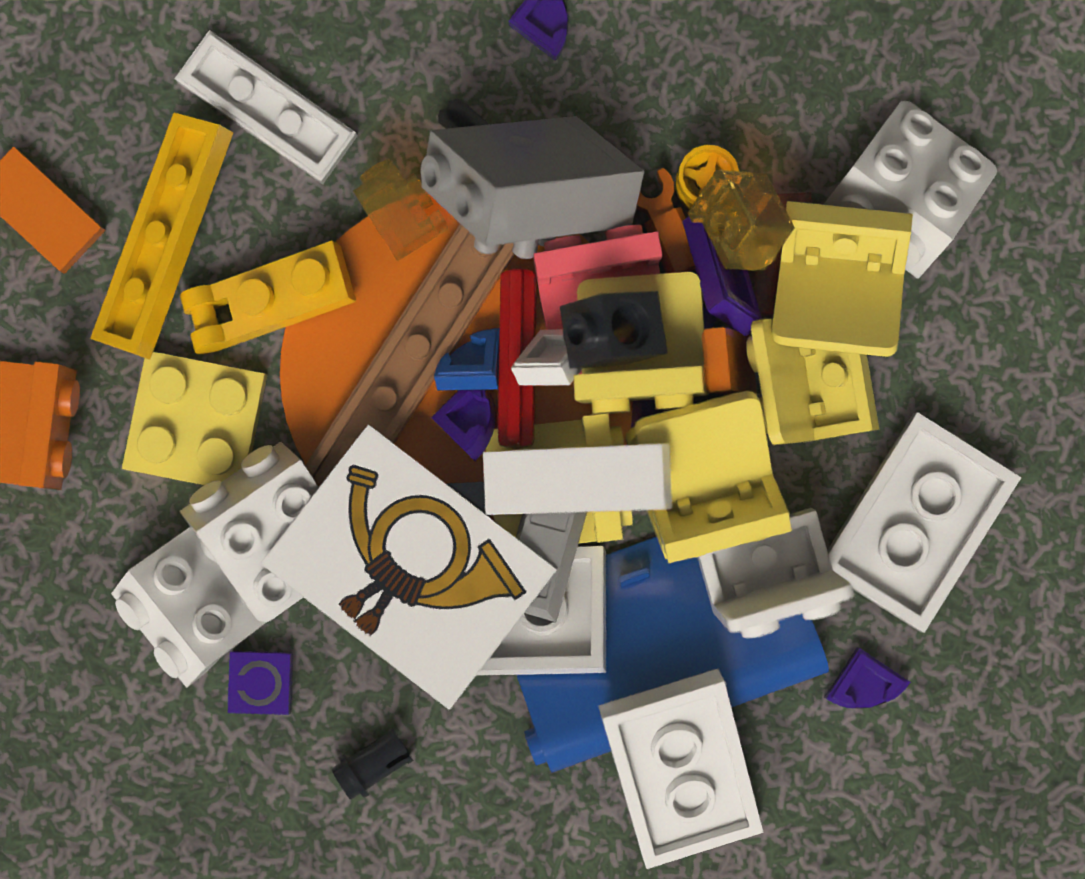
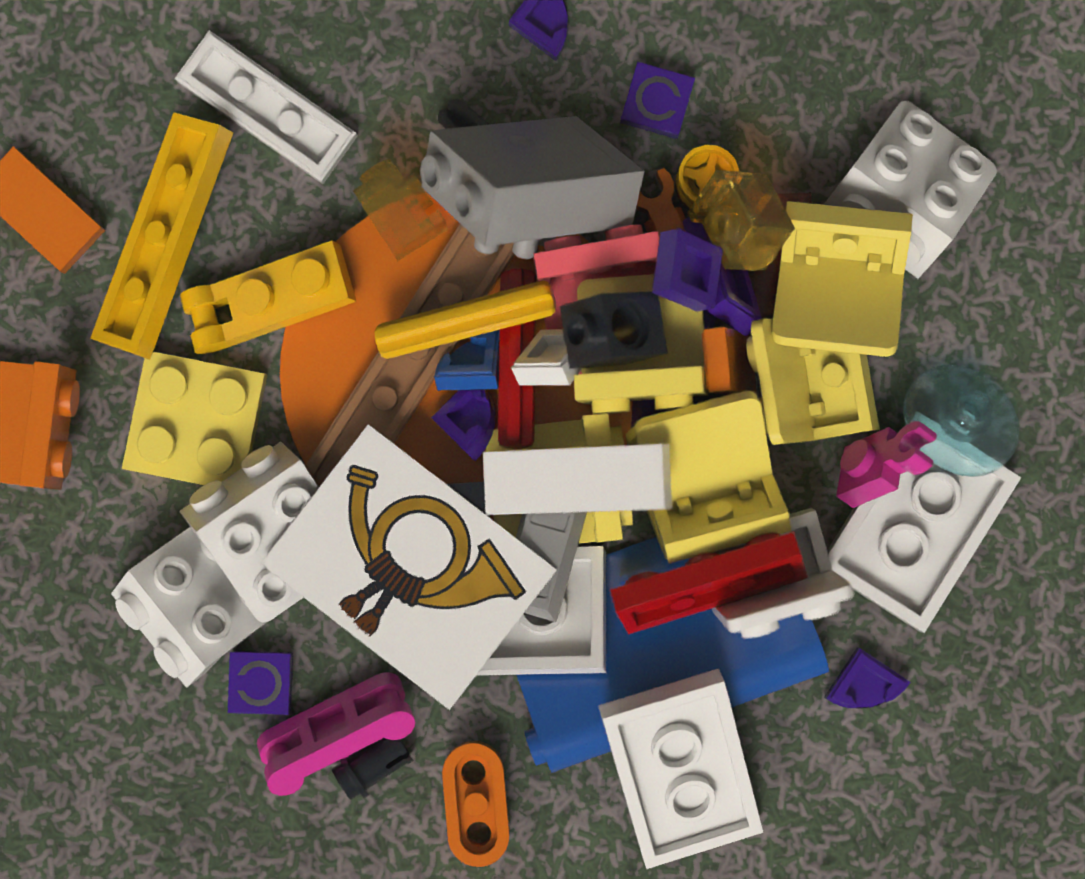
(334, 731): none -> dark pink plate
(465, 319): none -> yellow axle
(475, 802): none -> orange plate
(657, 100): none -> dark purple tile
(687, 270): none -> dark purple plate
(709, 582): none -> red plate
(875, 462): none -> dark pink plate
(964, 441): none -> clear light blue dish

